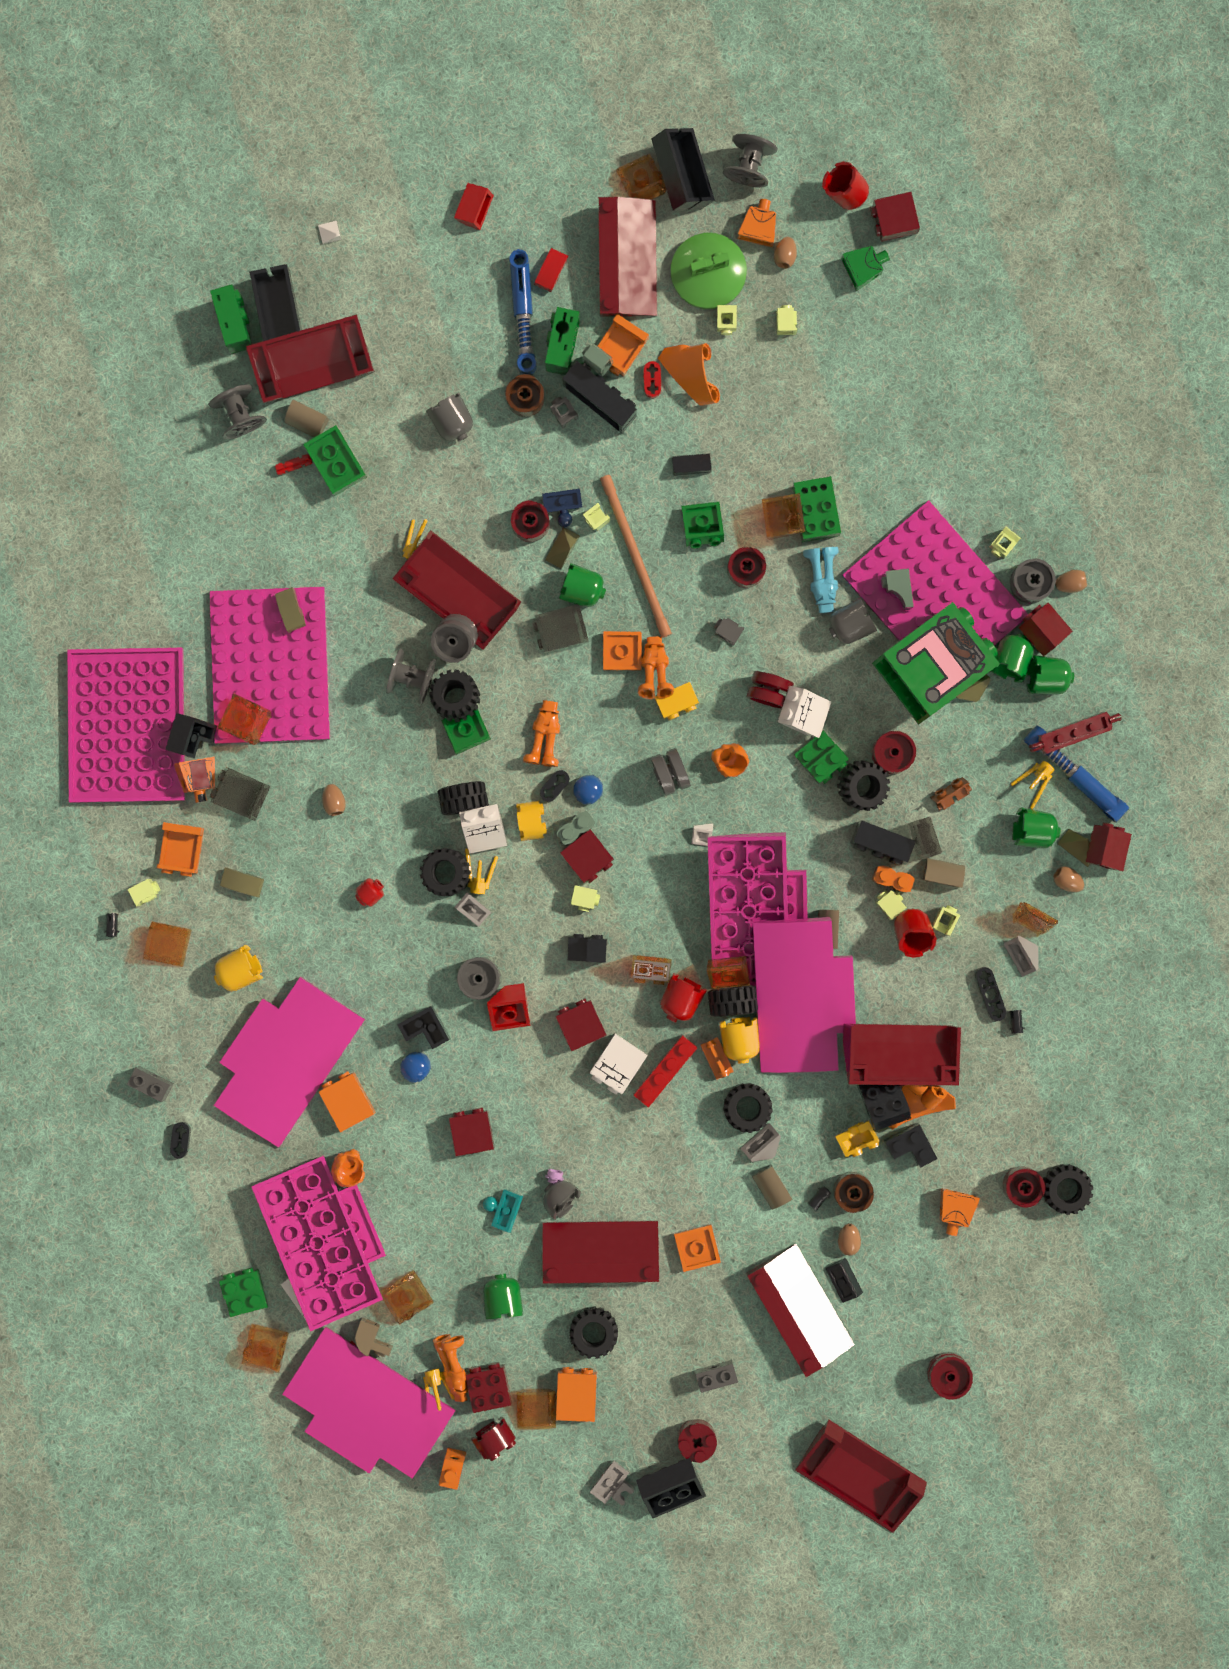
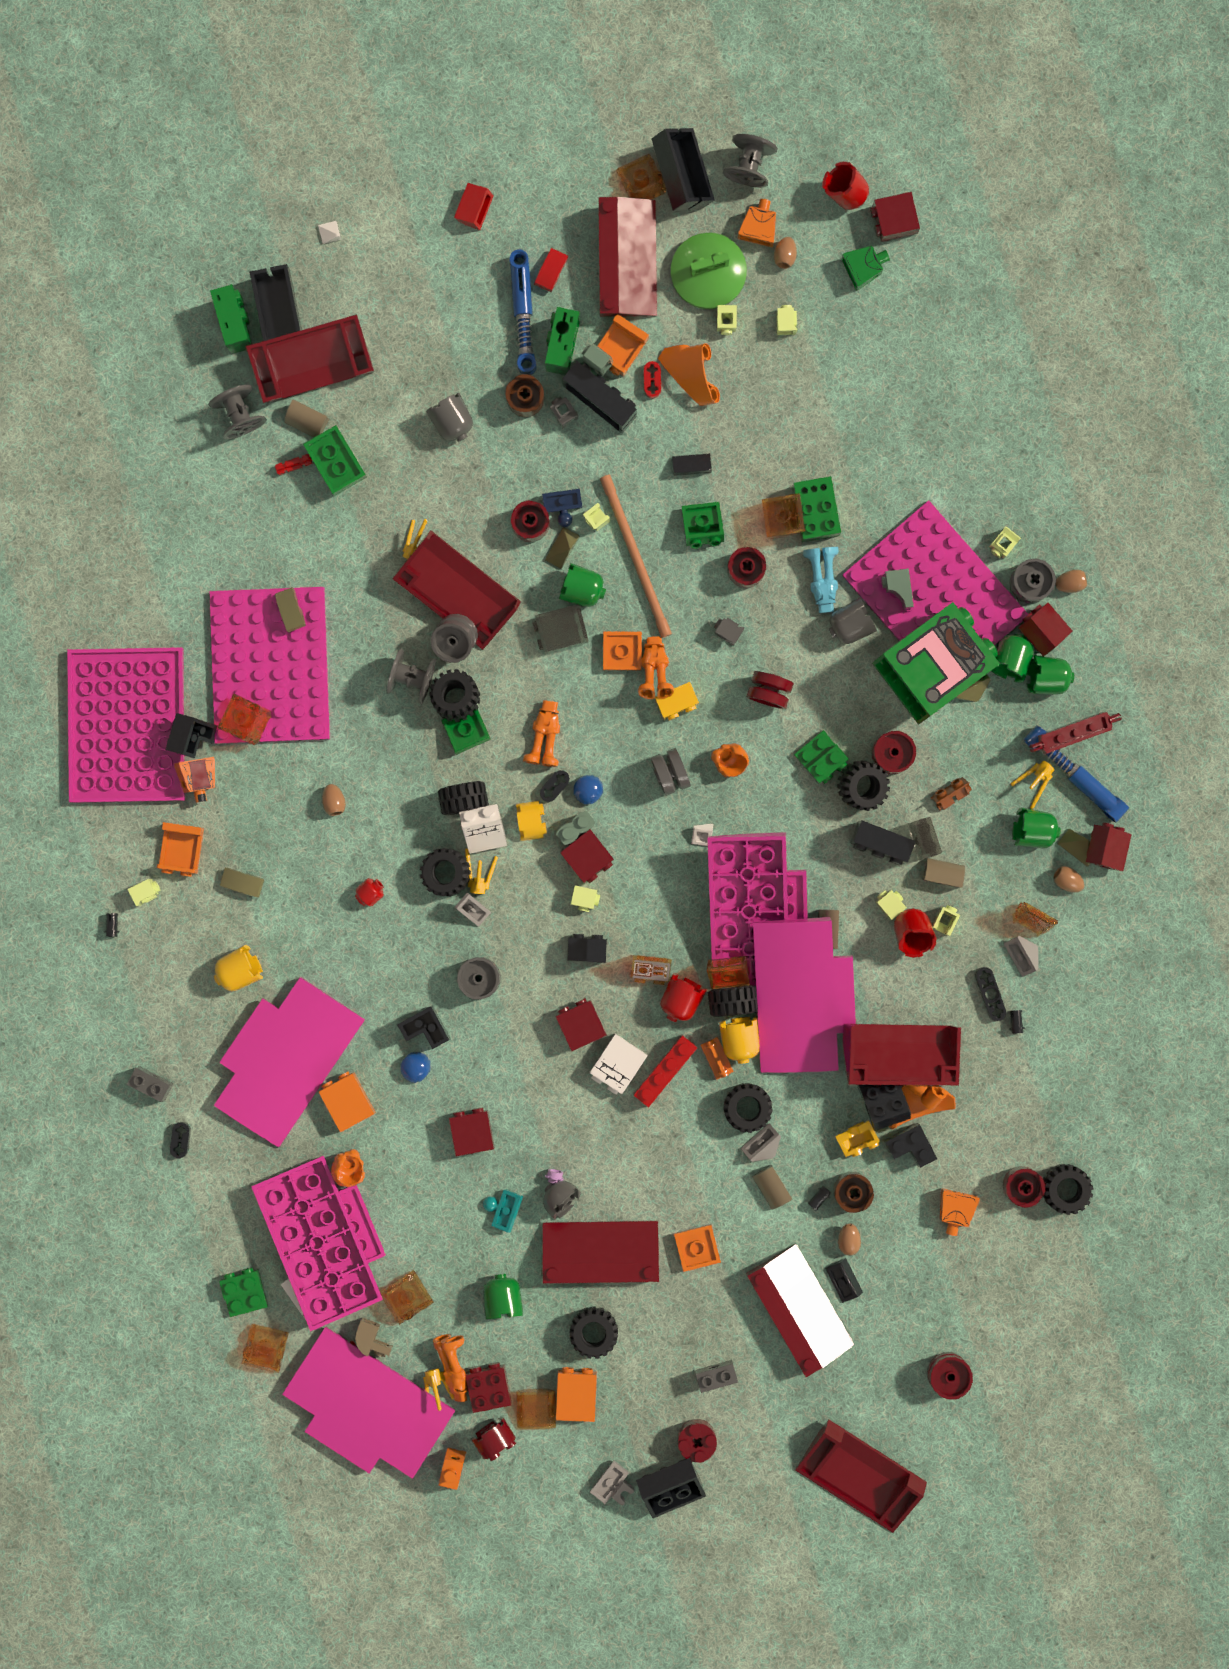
(167, 944): clear orange slope -> none
(239, 793): clear smoke panel -> none
(509, 1008): red slope -> none
(804, 711): white brick -> none
(888, 877): orange brick -> none

